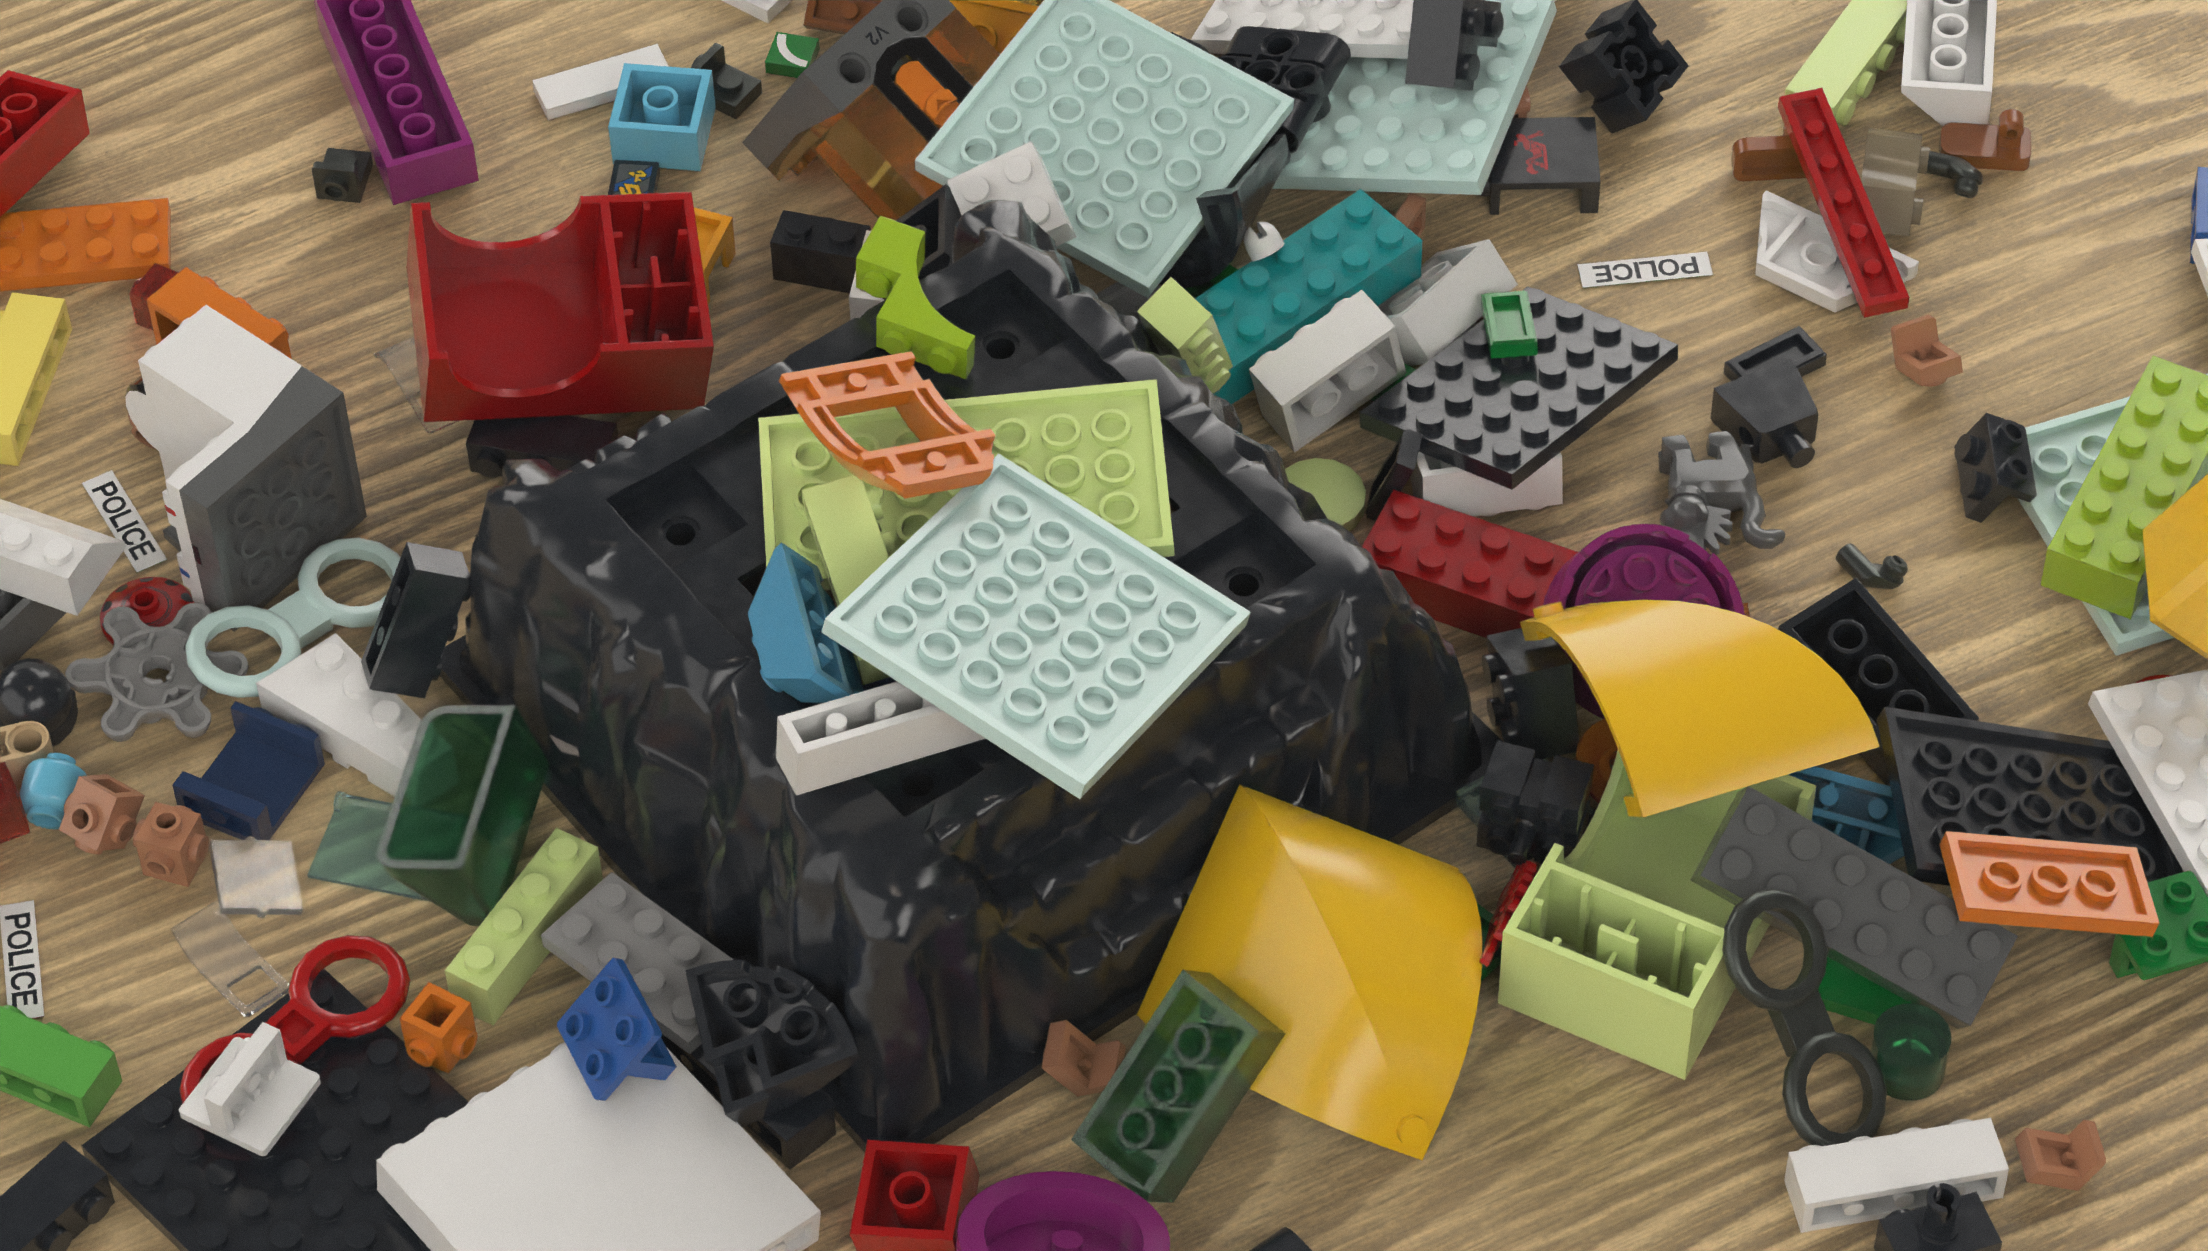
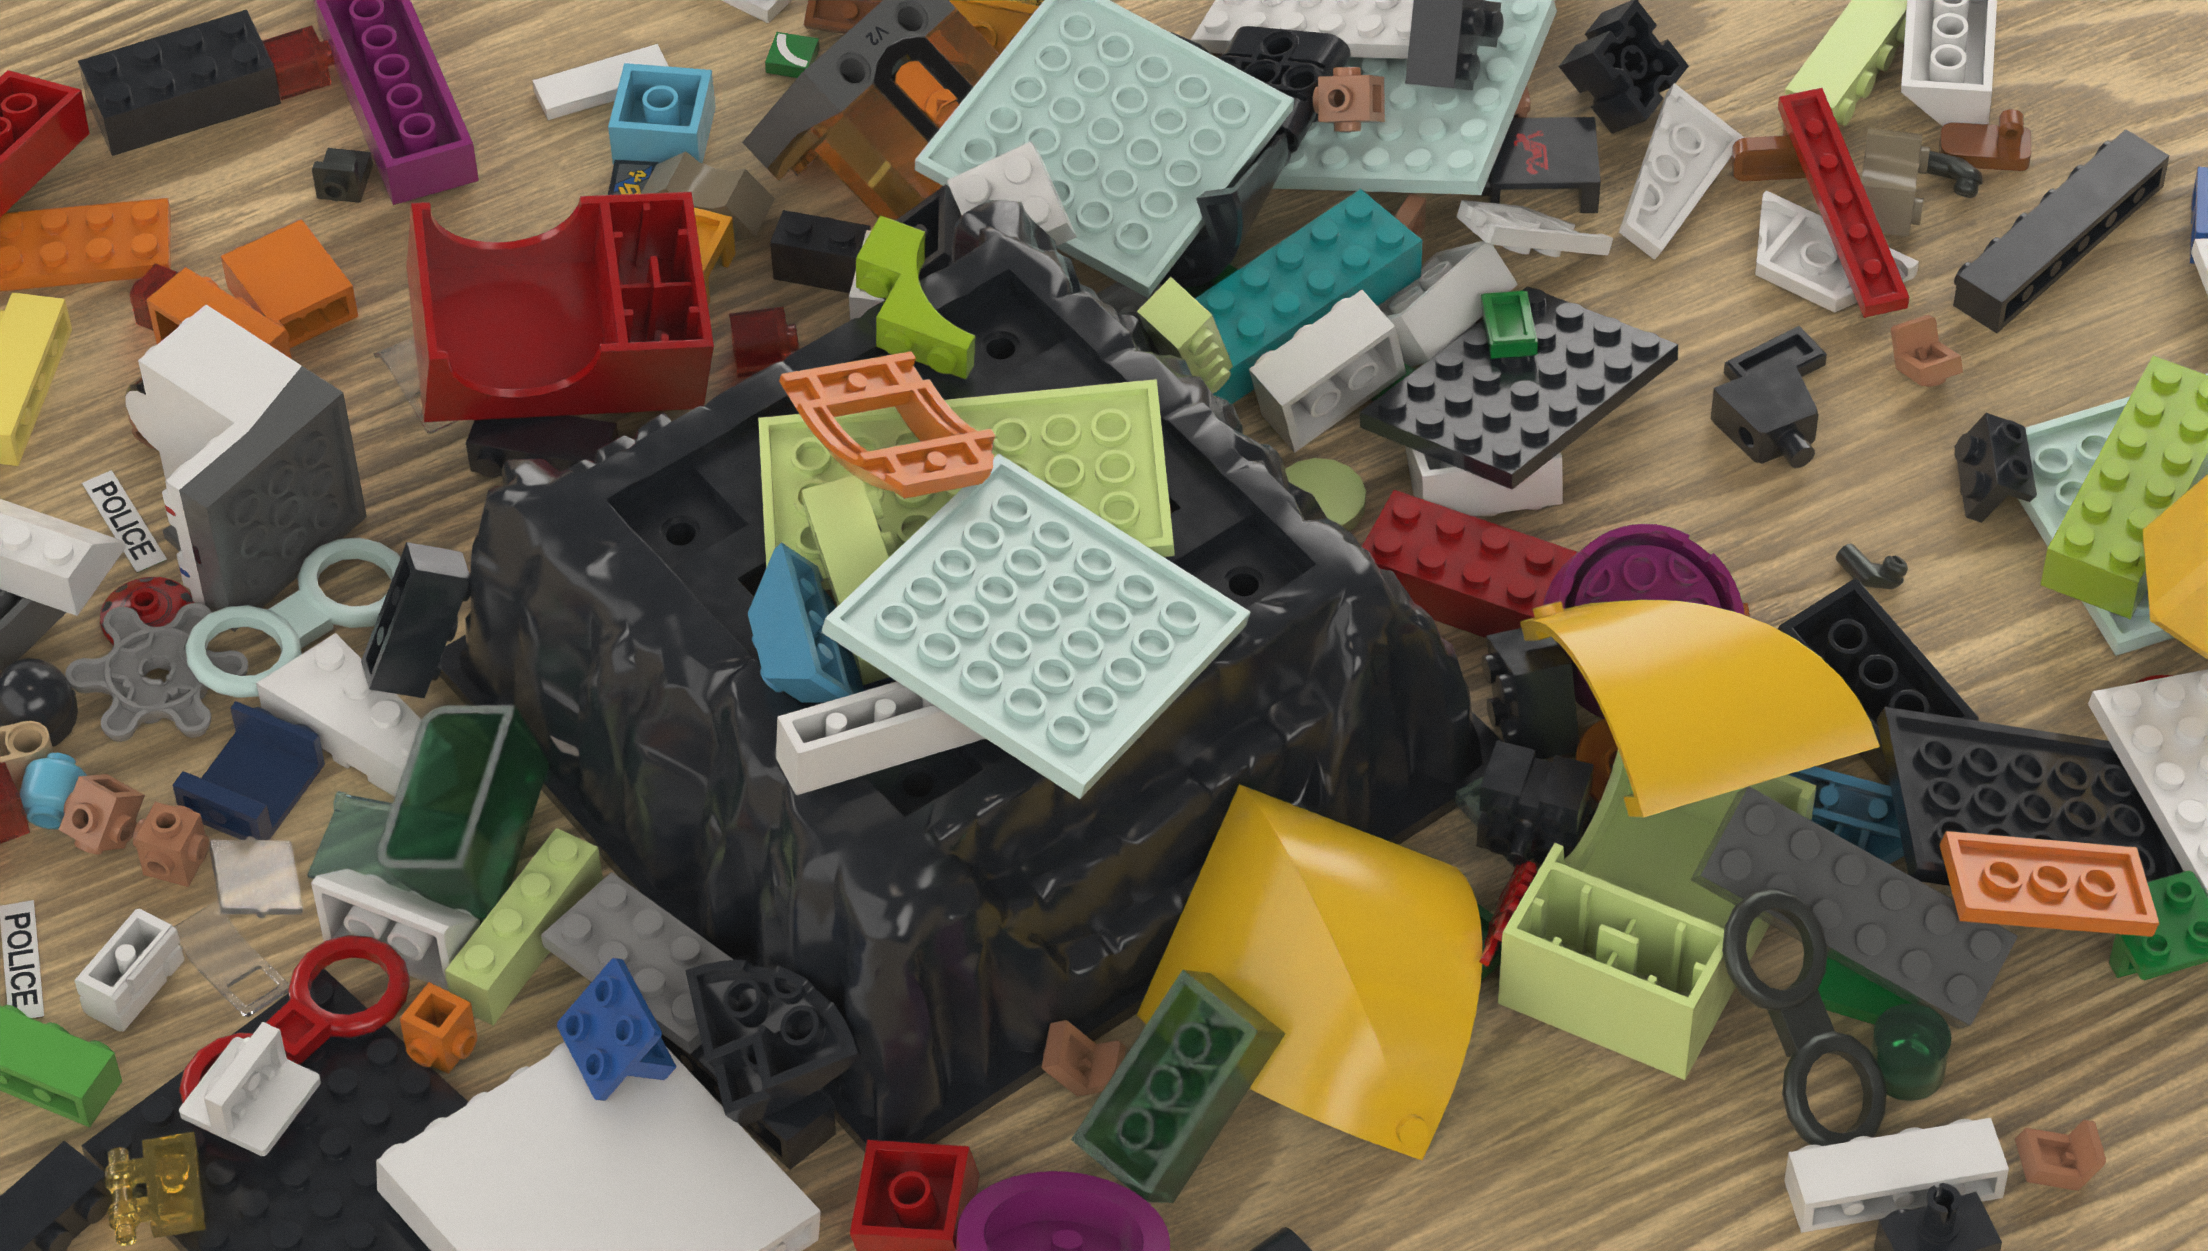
(129, 970): none -> white brick
(172, 1185): none -> clear yellow plate
(179, 82): none -> black brick
(291, 281): none -> orange brick
(300, 61): none -> clear red brick
(416, 927): none -> white slope
(715, 190): none -> dark tan brick
(732, 88): pearl dark grey bracket -> none
(761, 339): none -> clear red brick
(1264, 242): white hinge -> none
(1349, 99): none -> nougat brick
(1394, 472): black tile -> none
(1524, 228): none -> white wing
(1645, 269): white sticker -> none
(1678, 168): none -> white wing
(1710, 489): dark grey animal -> none
(2060, 230): none -> brick

